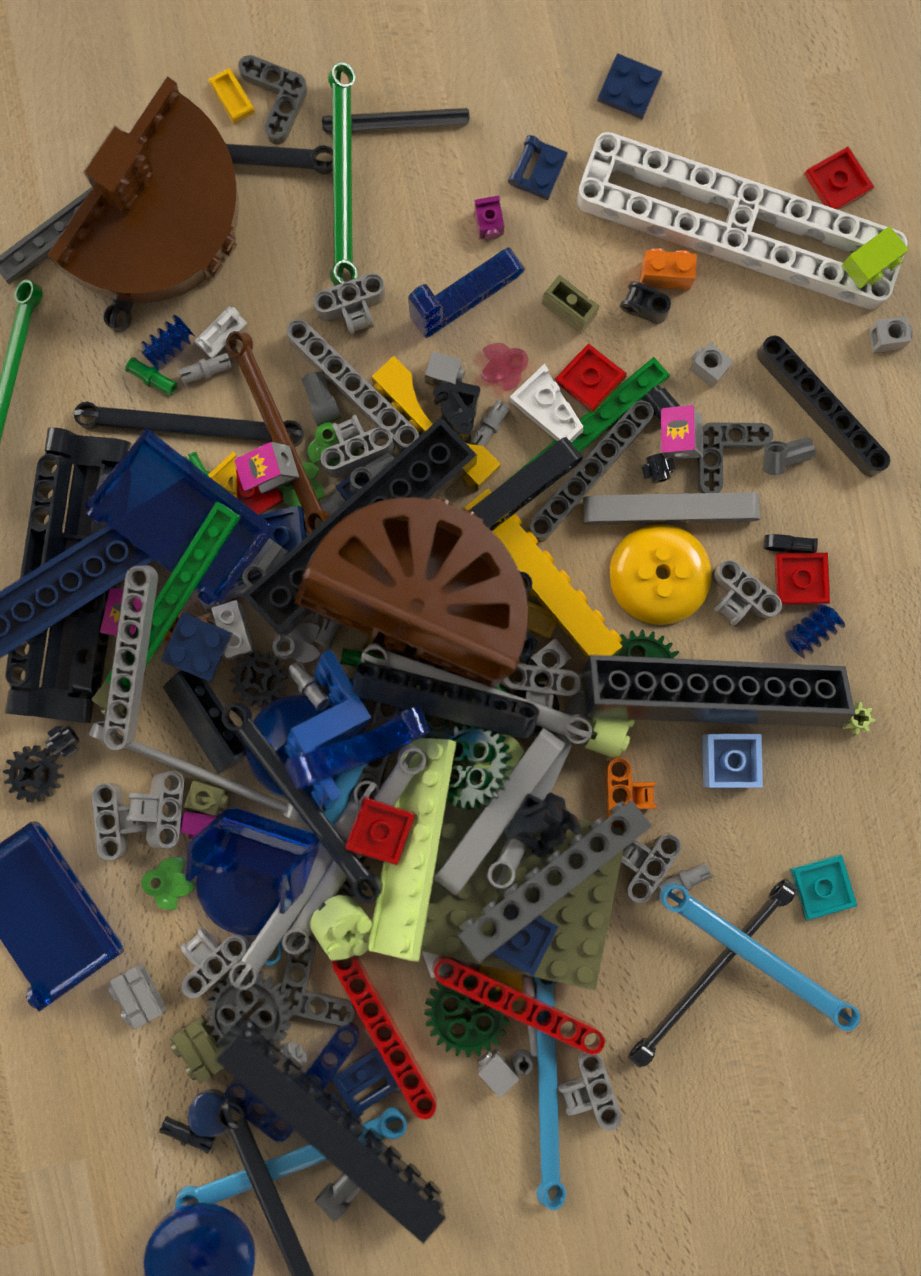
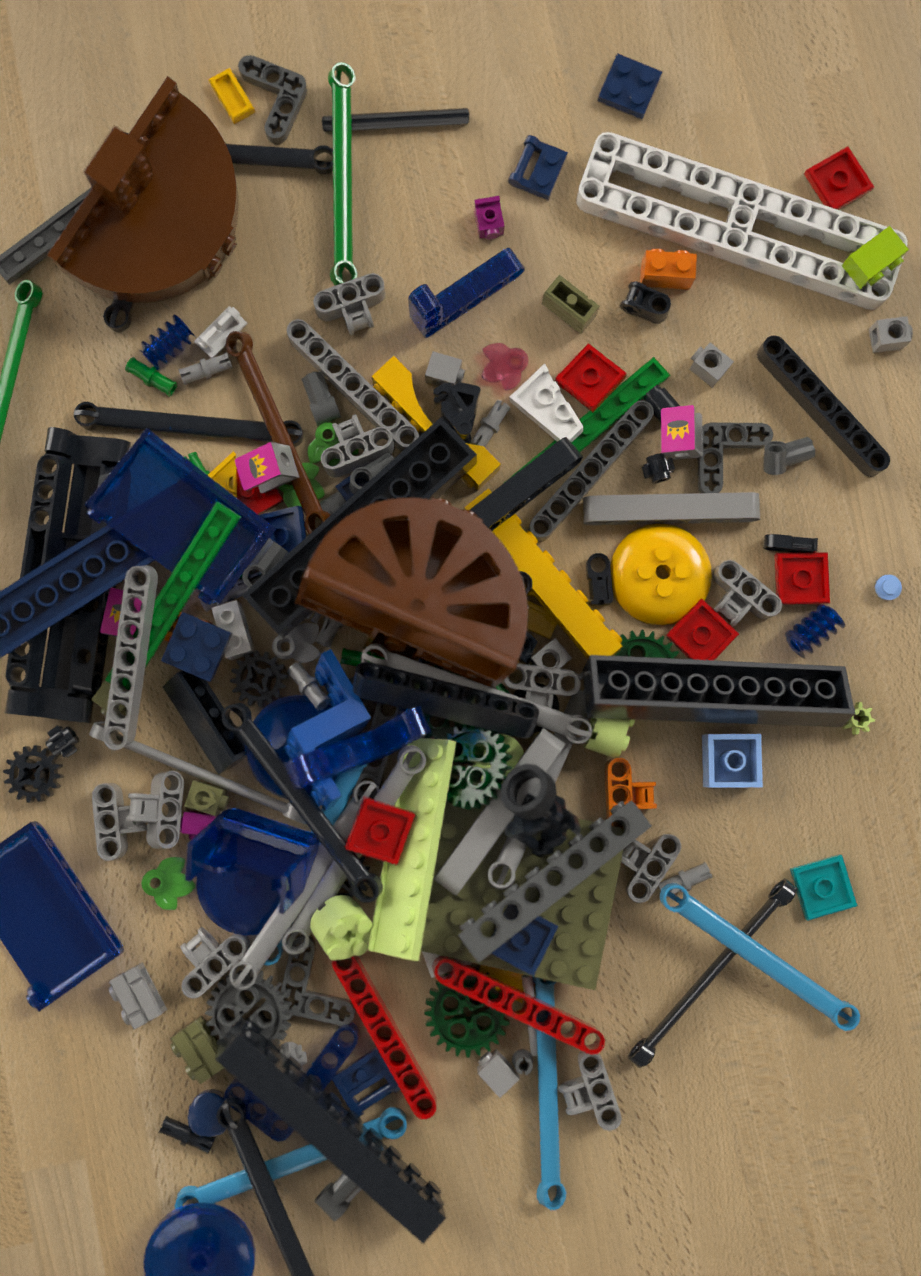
(513, 783): none -> black tyre
(600, 584): none -> black piece
(702, 633): none -> red plate
(888, 587): none -> light blue plate

